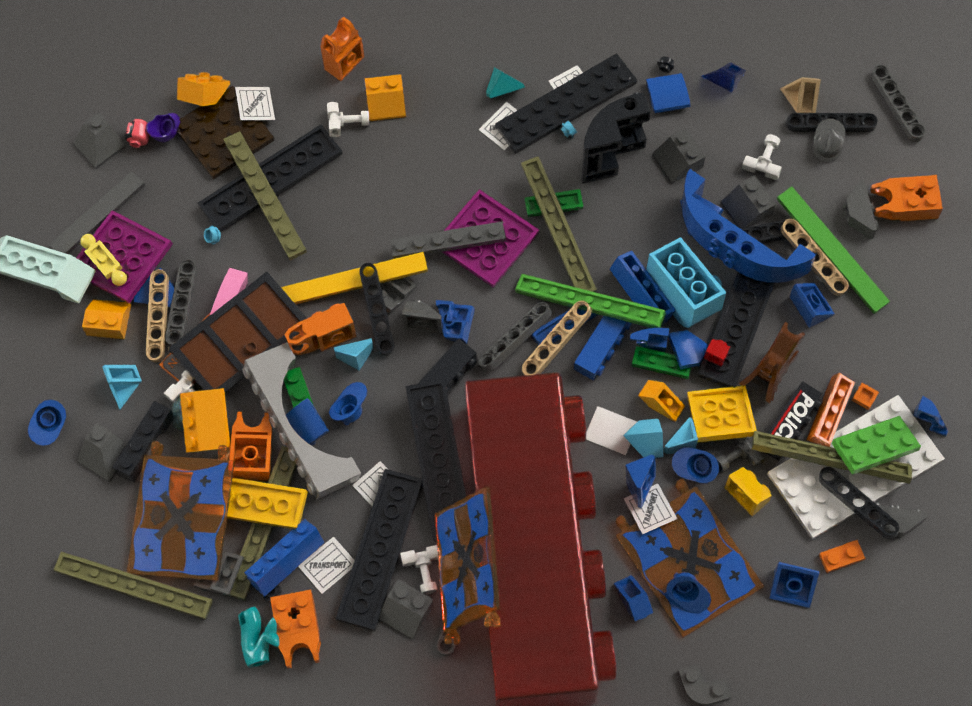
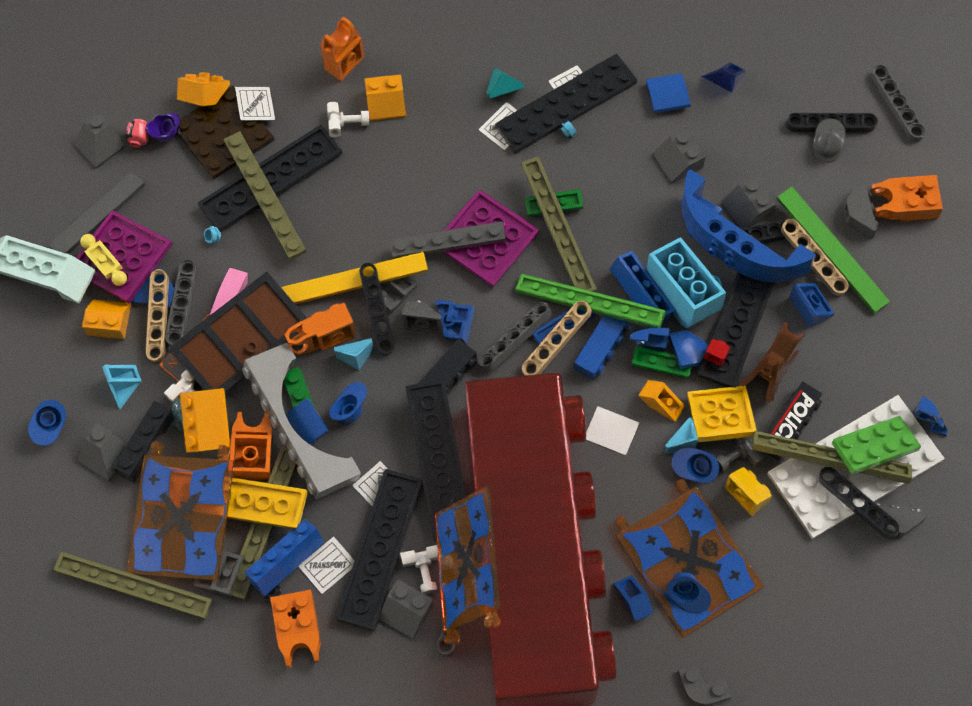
(254, 648): teal piece -> none
(606, 139): black slope -> none
(640, 478): blue slope -> none
(646, 437): medium azure slope -> none
(654, 512): white sticker -> none
(665, 64): black plate -> none
(764, 163): white bar -> none
(794, 584): blue slope -> none
(803, 94): tan slope -> none
(831, 410): orange slope -> none
(842, 556): orange plate -> none
(865, 396): orange plate -> none

